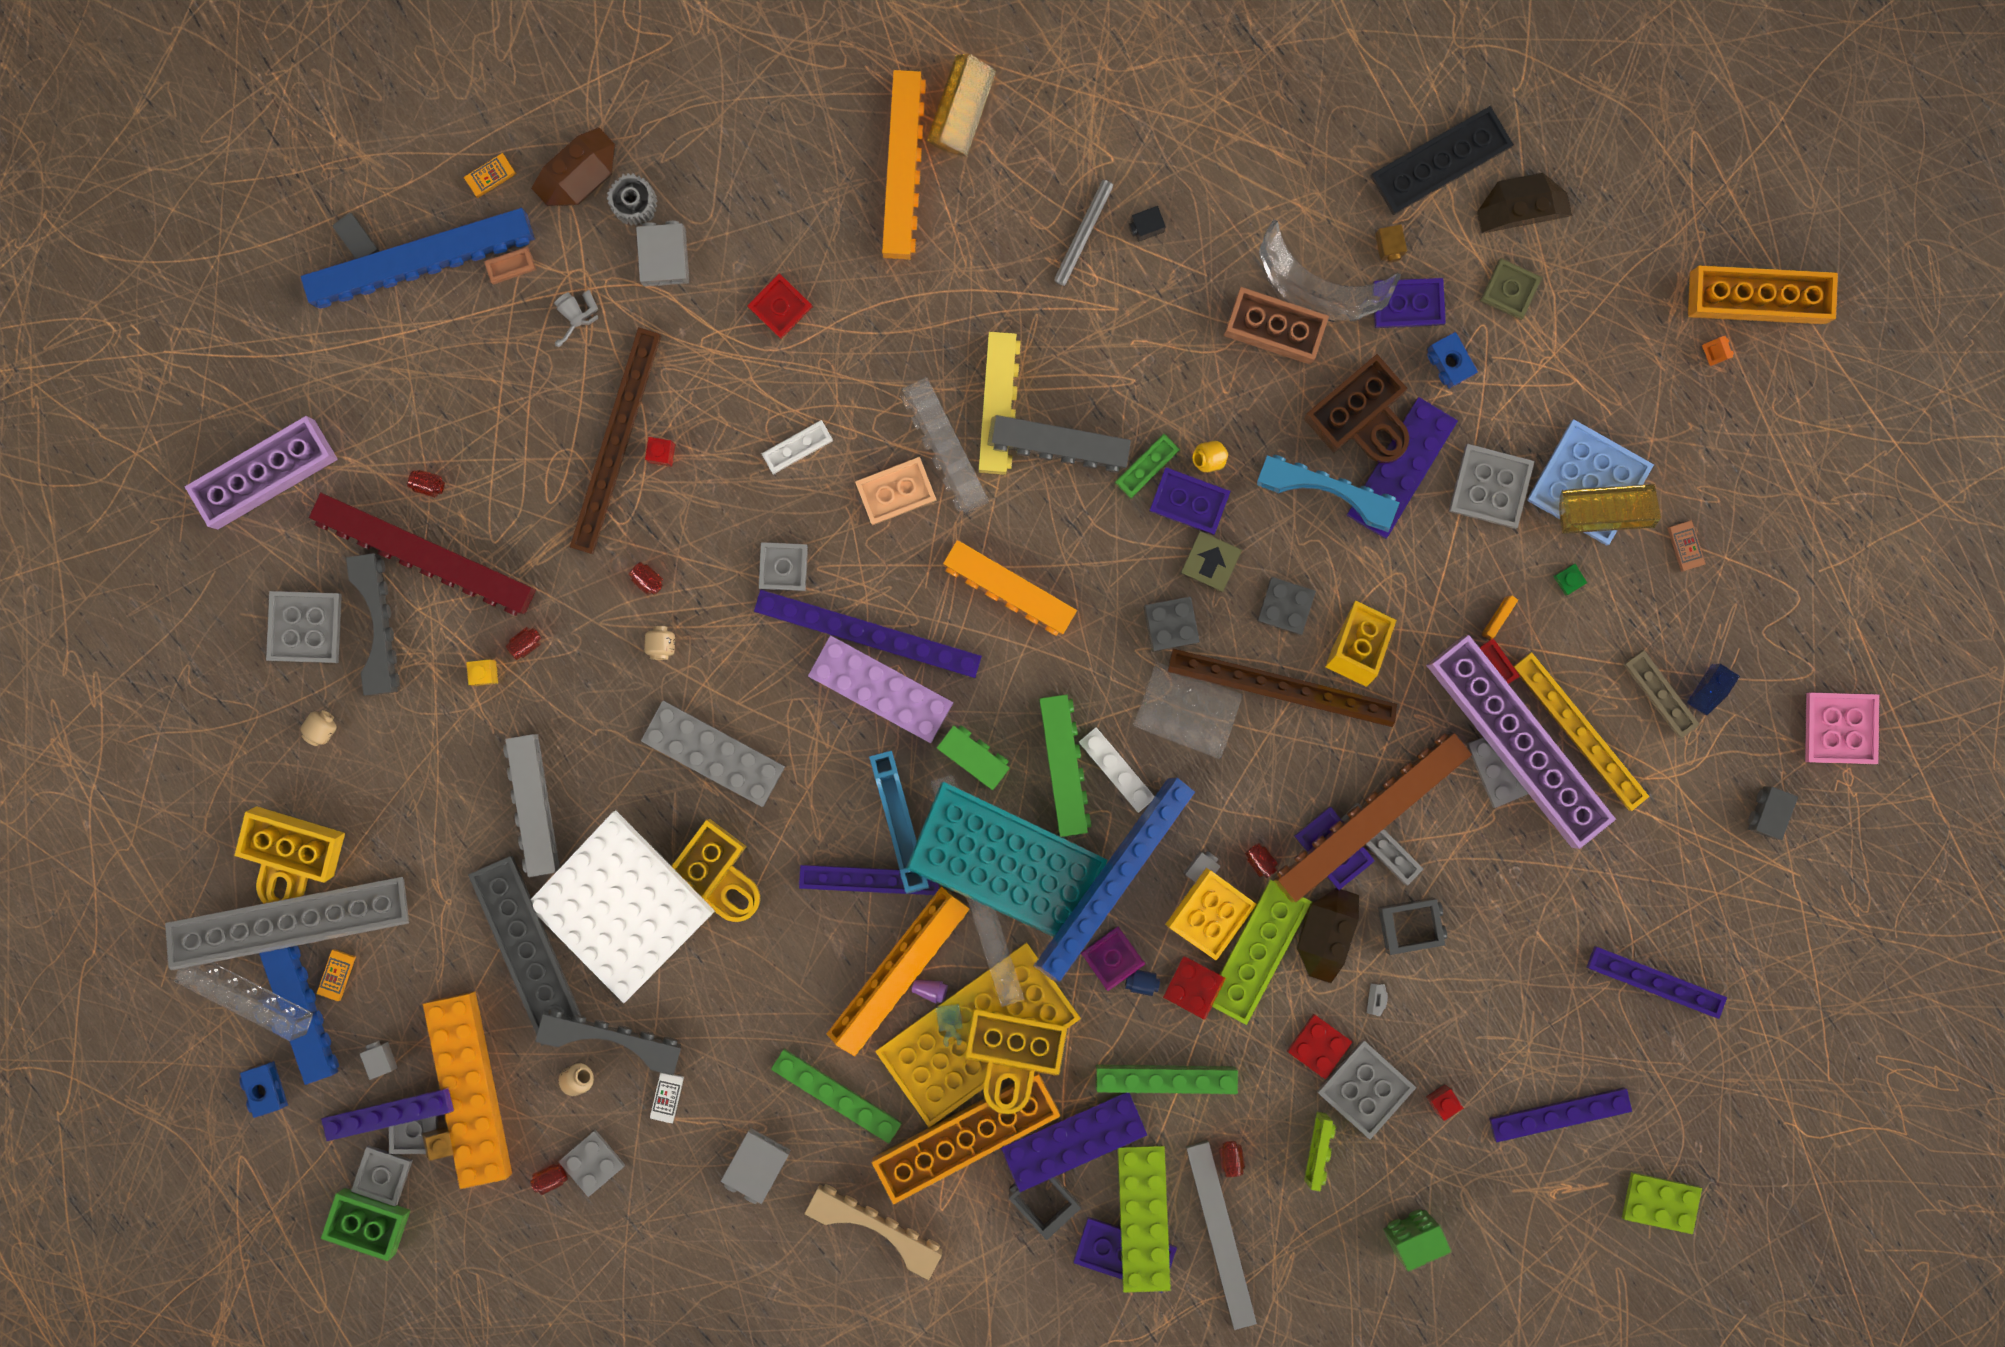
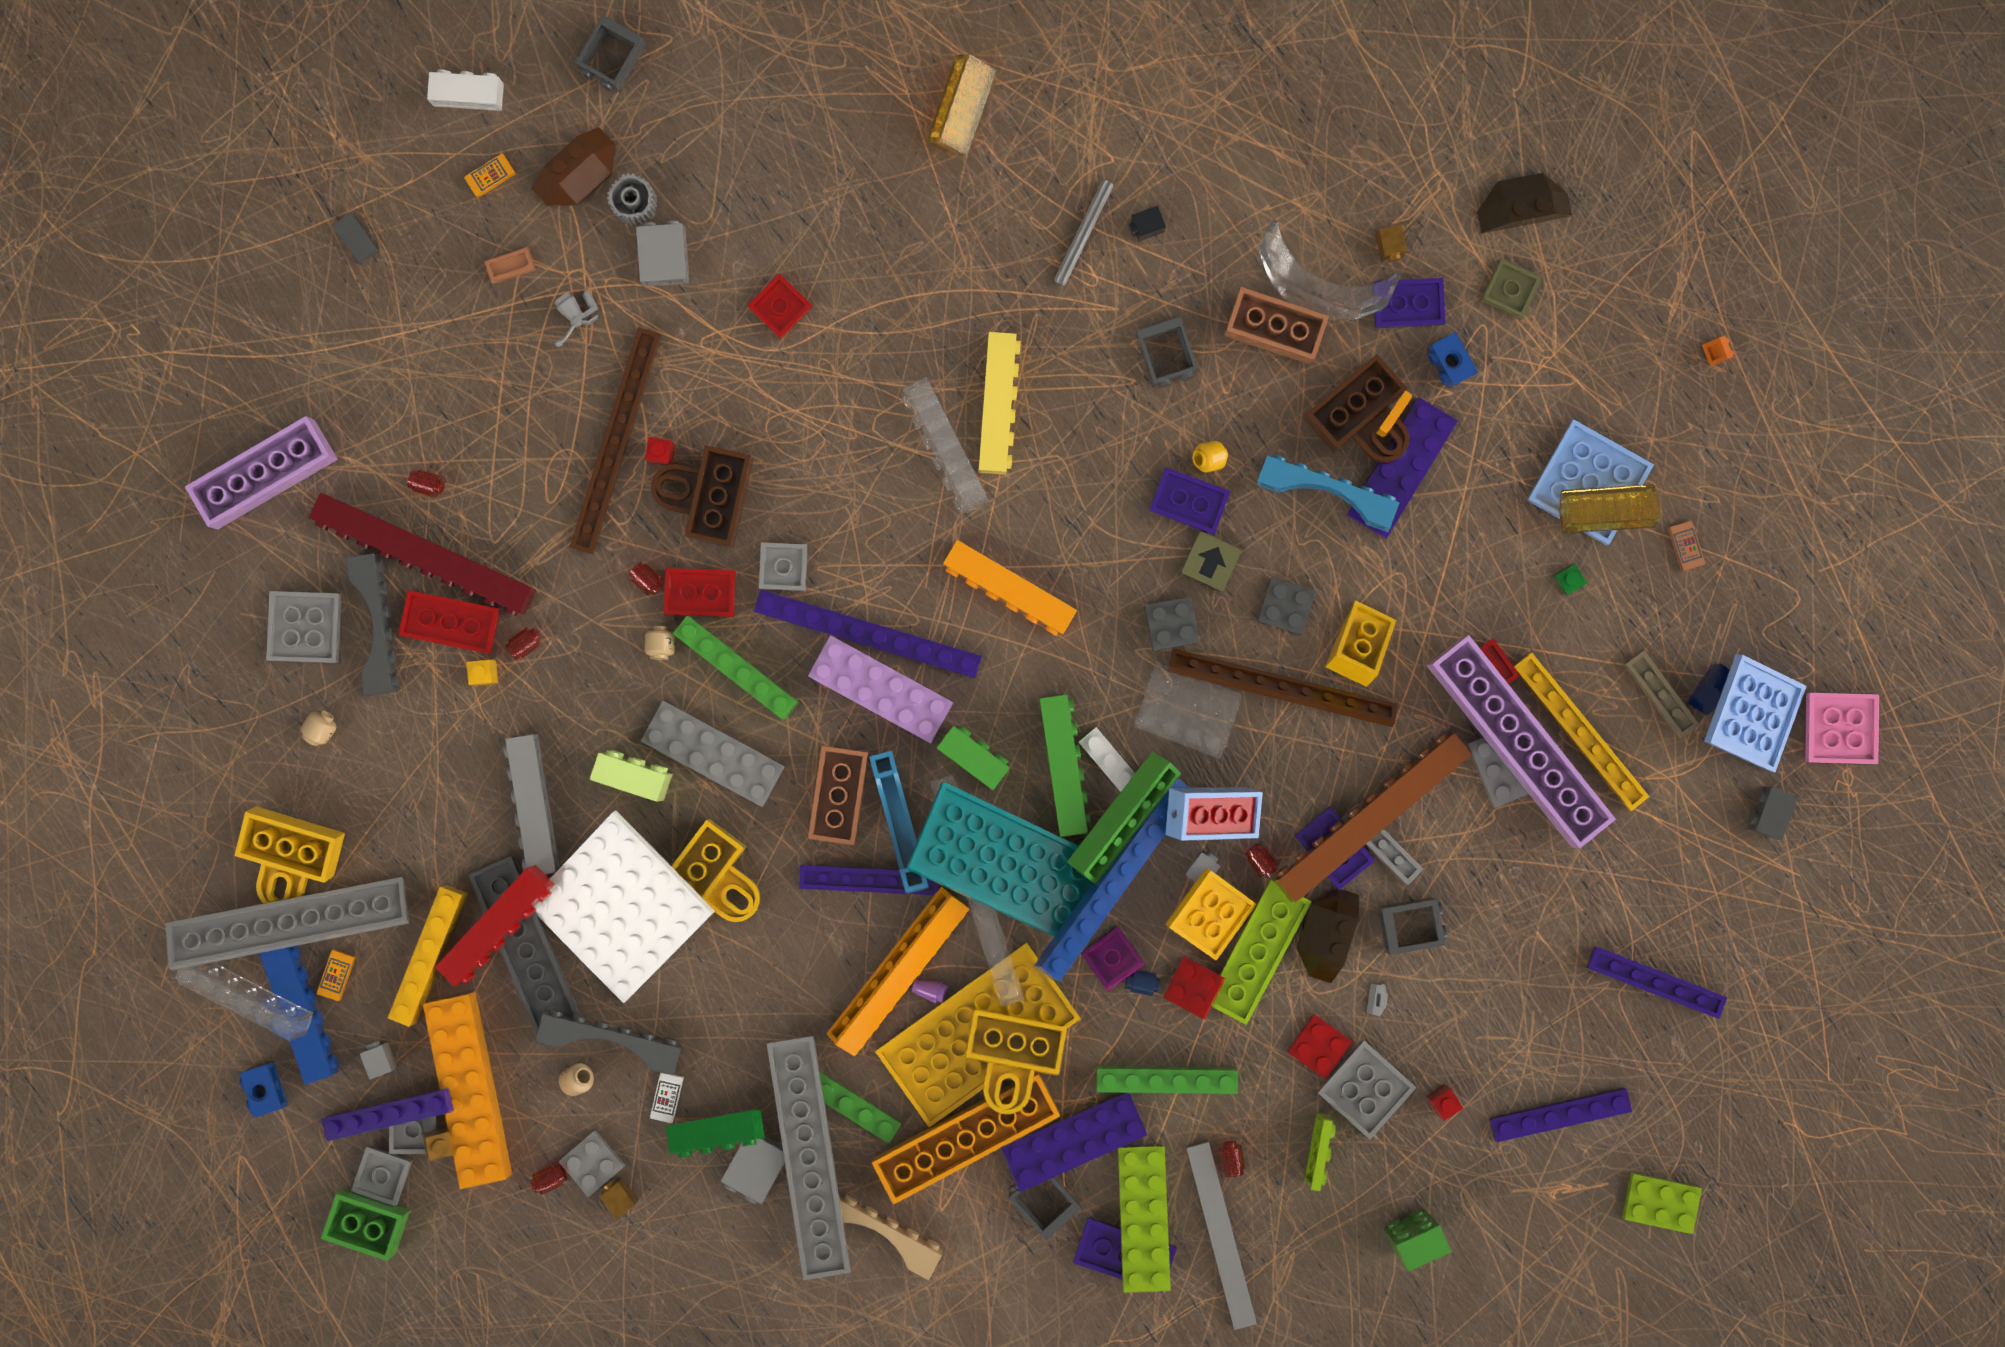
(417, 258): blue brick -> none
(427, 955): none -> yellow brick
(449, 622): none -> red plate
(465, 90): none -> white brick
(495, 925): none -> red brick
(618, 1197): none -> pearl gold brick
(621, 33): none -> dark grey window
(631, 775): none -> yellowish green brick
(699, 592): none -> red plate
(711, 496): none -> reddish brown brick
(715, 1132): none -> green brick
(736, 667): none -> bright green brick
(797, 447): white tile -> none
(808, 1157): none -> light grey plate
(838, 795): none -> nougat brick
(895, 491): light nougat plate -> none
(902, 164): light orange brick -> none
(949, 1019): clear light blue plate -> none
(1058, 442): dark grey brick -> none
(1124, 817): none -> bright green brick
(1147, 466): bright green tile -> none
(1157, 330): none -> dark grey window
(1213, 813): none -> brick
(1394, 414): none -> light orange tile
(1441, 160): black plate -> none
(1491, 486): light grey plate -> none
(1499, 617): light orange tile -> none
(1755, 713): none -> light blue plate
(1762, 294): light orange brick -> none

